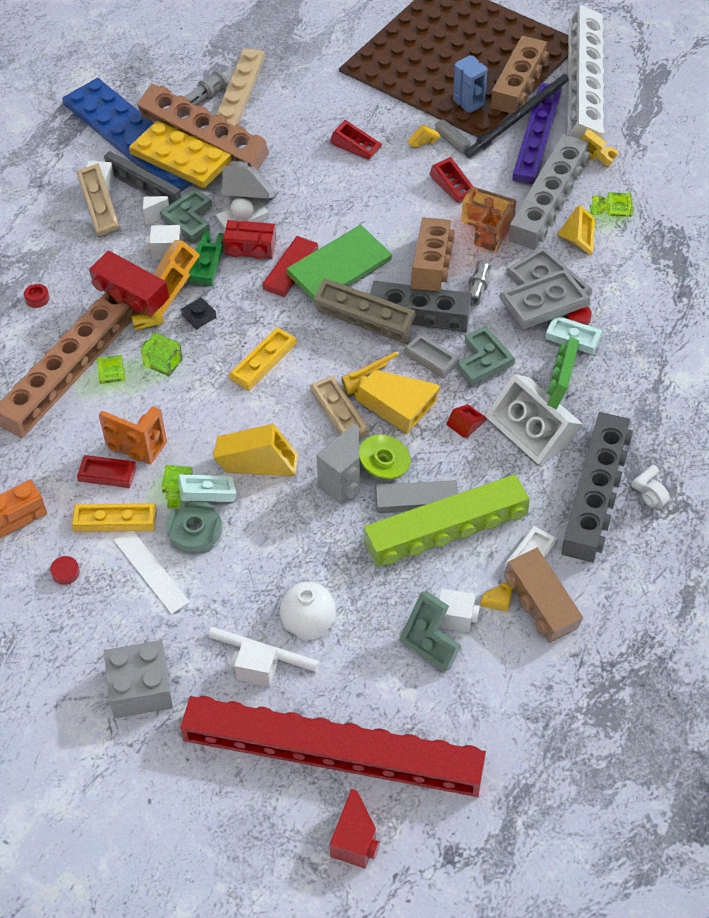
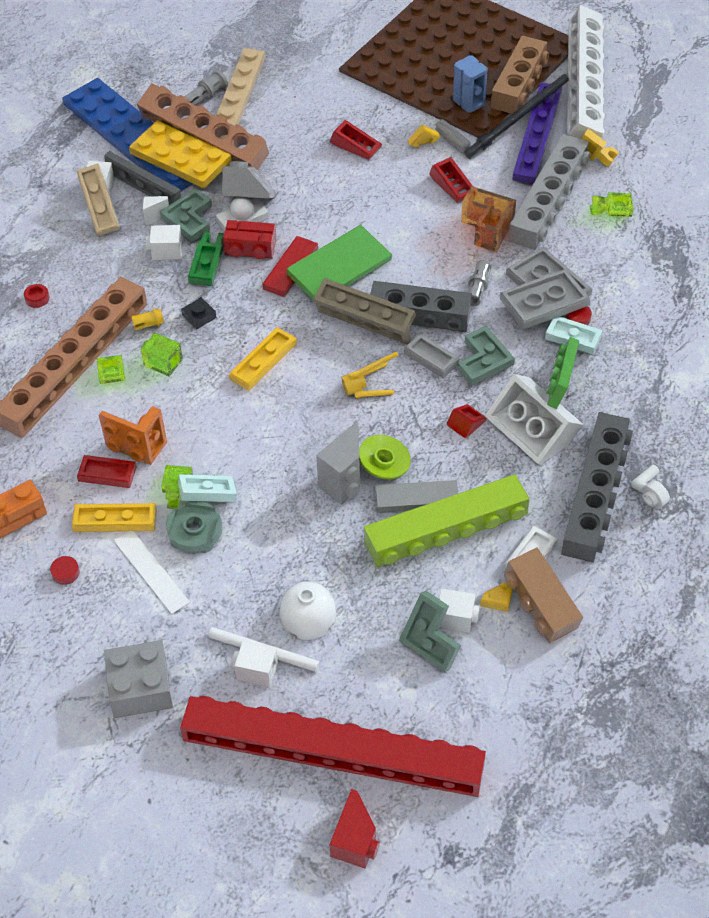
(129, 283): red brick -> none
(175, 268): light orange slope -> none
(256, 451): yellow slope -> none
(337, 406): tan tile -> none
(397, 398): yellow slope -> none
(432, 254): medium nougat brick -> none
(579, 230): yellow slope -> none

